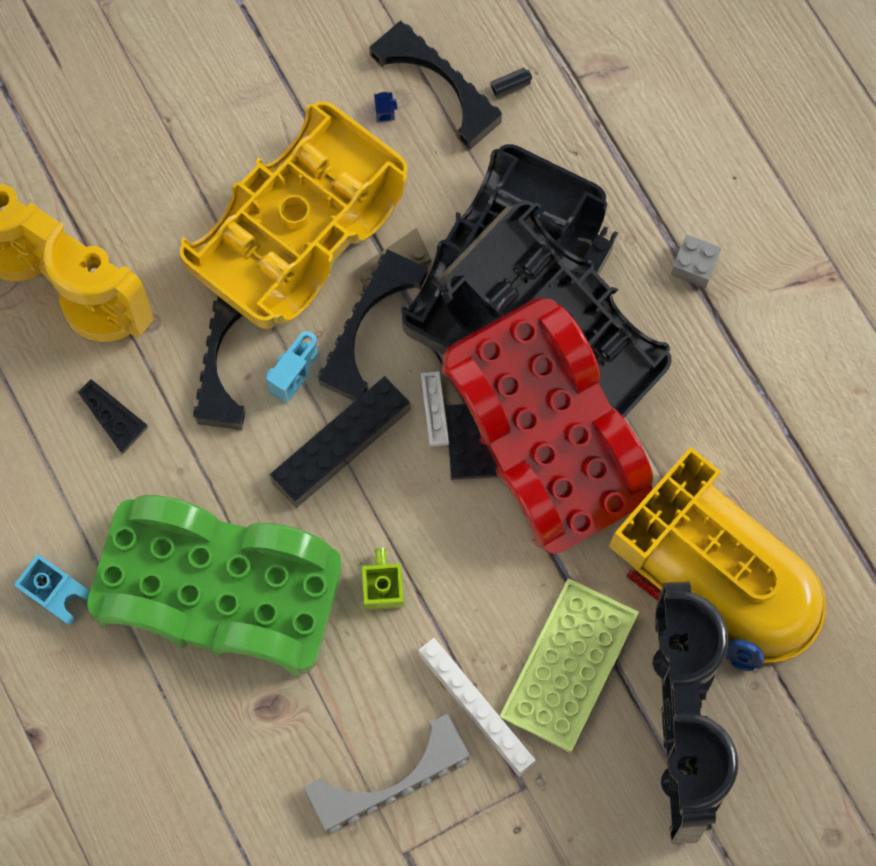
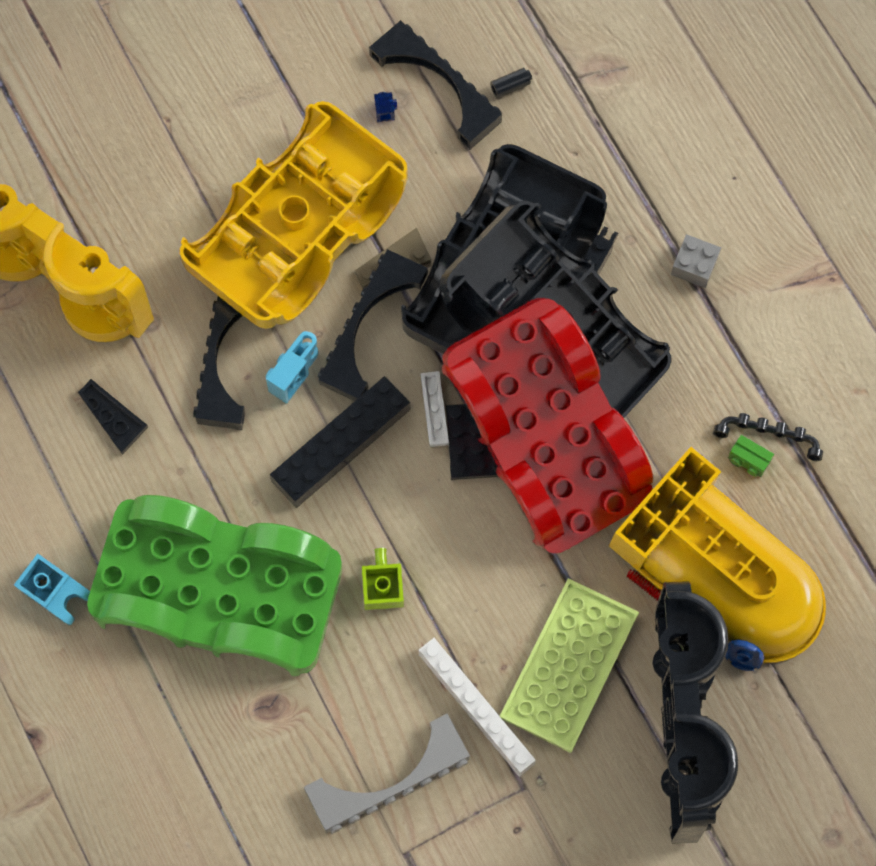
(750, 456): none -> bright green brick
(780, 430): none -> black bar

